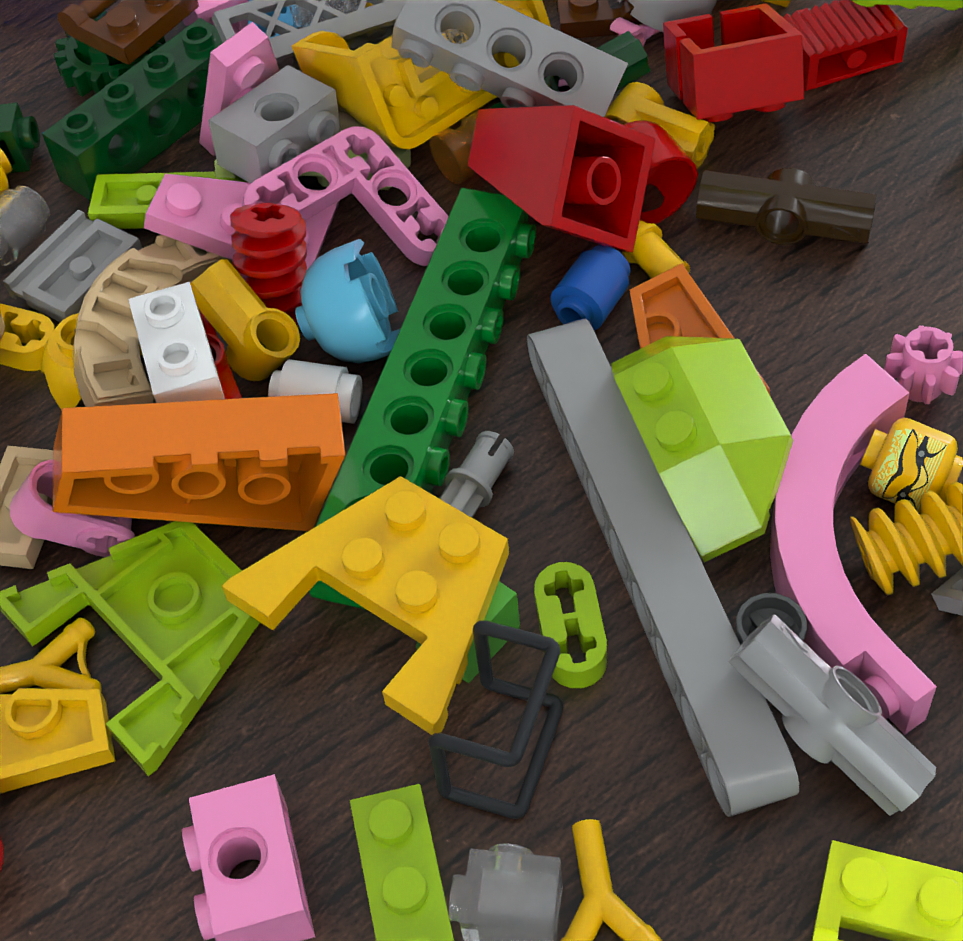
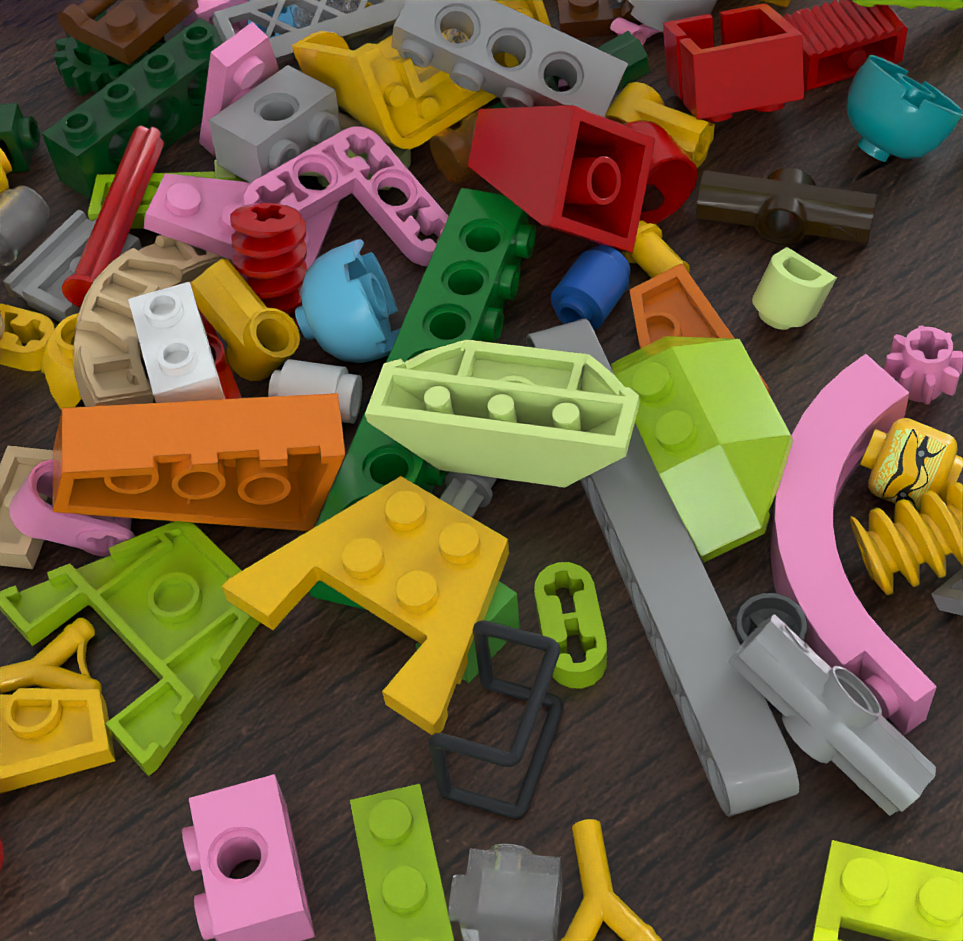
(116, 212): none -> red axle
(506, 411): none -> yellowish green wedge
(791, 290): none -> yellowish green plate
(898, 112): none -> teal cylinder

